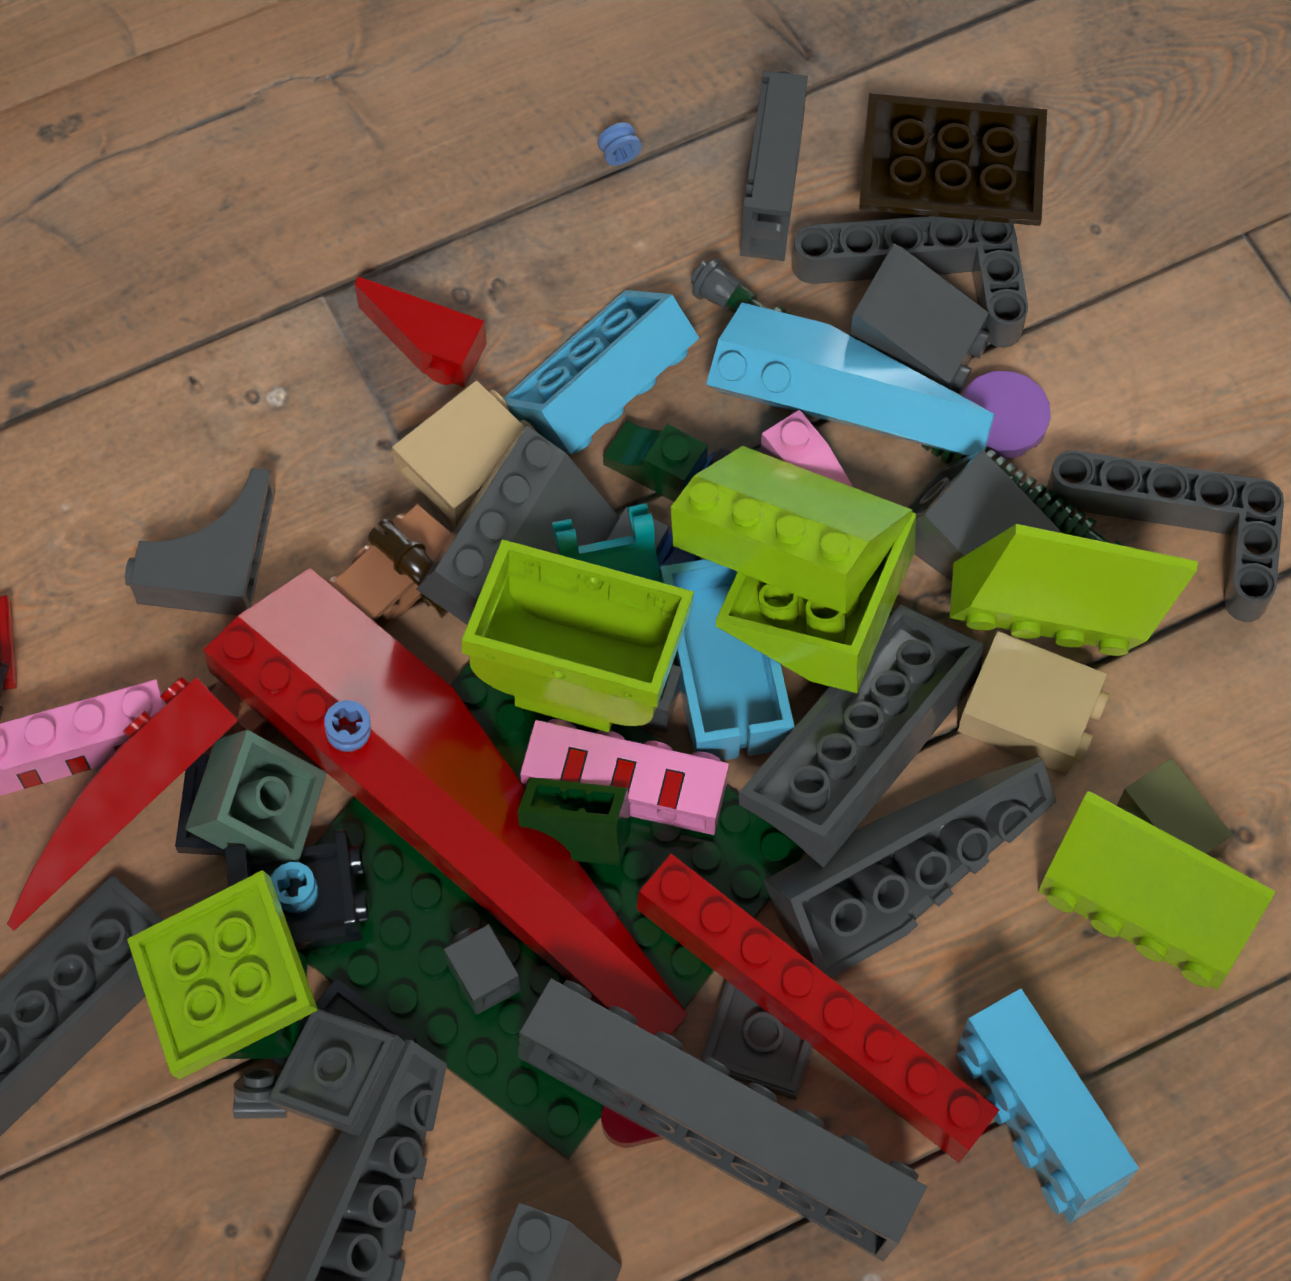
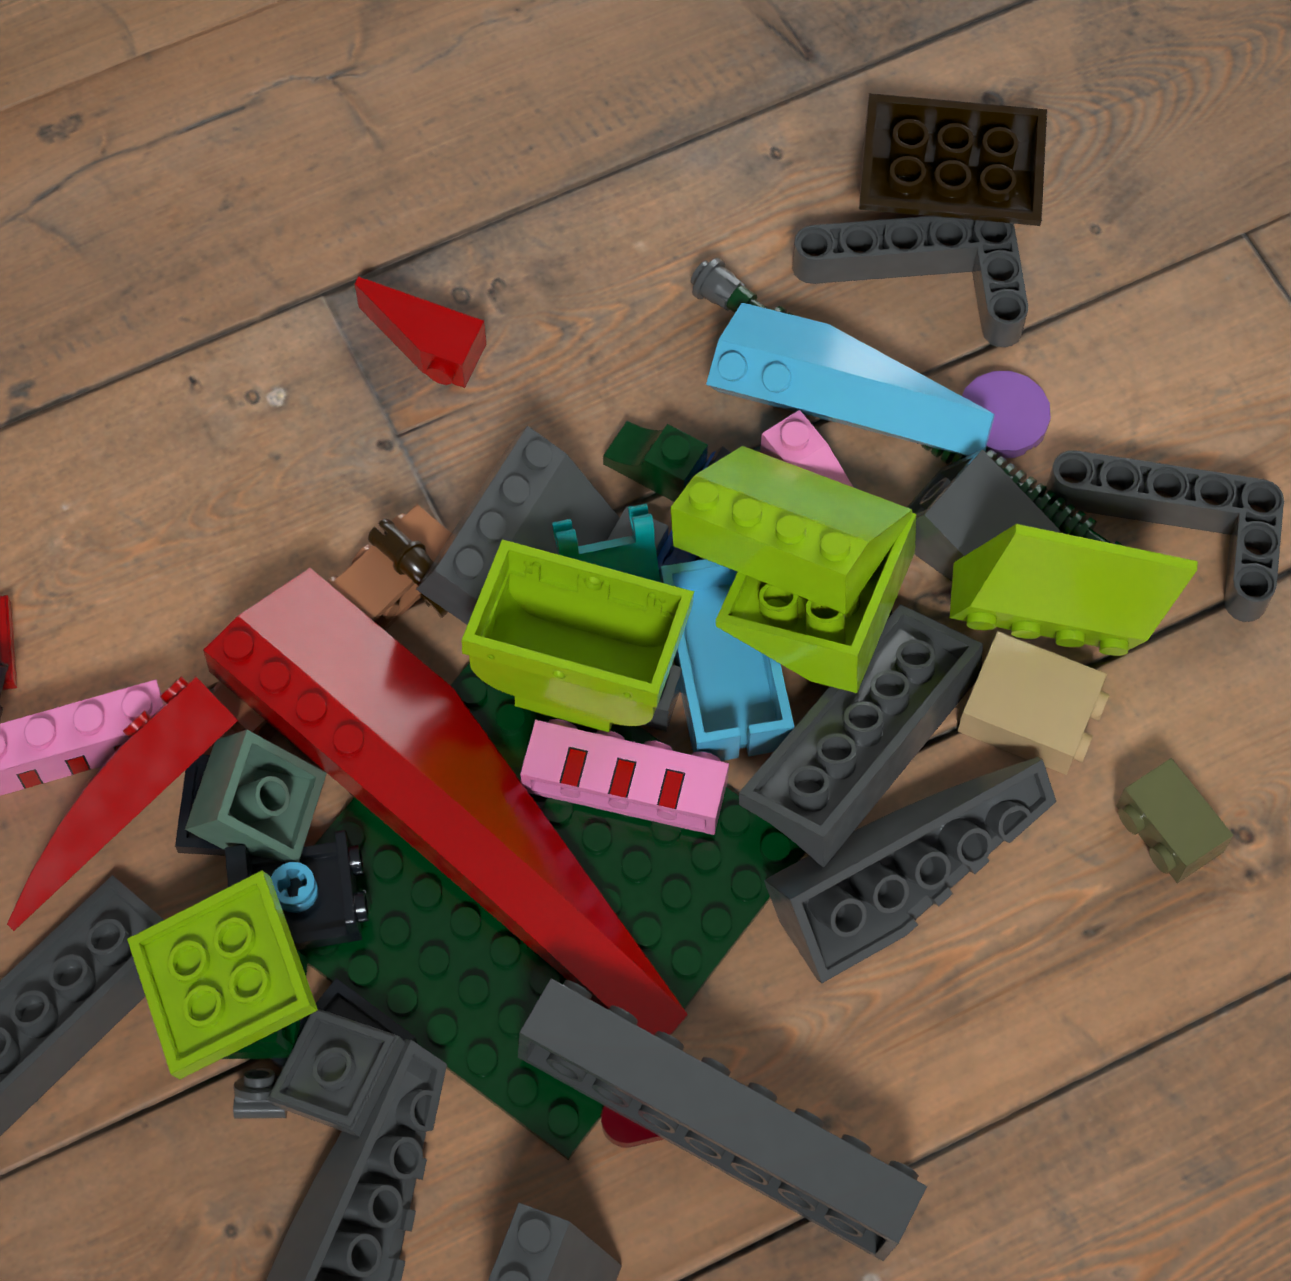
(212, 567): dark grey arch -> none
(352, 711): medium blue bush -> none
(457, 449): tan brick -> none
(481, 968): dark grey brick -> none
(581, 816): dark green arch -> none
(603, 368): medium azure slope -> none
(619, 144): medium blue bush -> none
(756, 1045): dark grey tile -> none
(773, 165): dark grey door -> none
(816, 1008): red brick -> none
(921, 320): dark grey slope -> none
(1045, 1107): medium azure piece -> none
(1154, 891): lime slope -> none

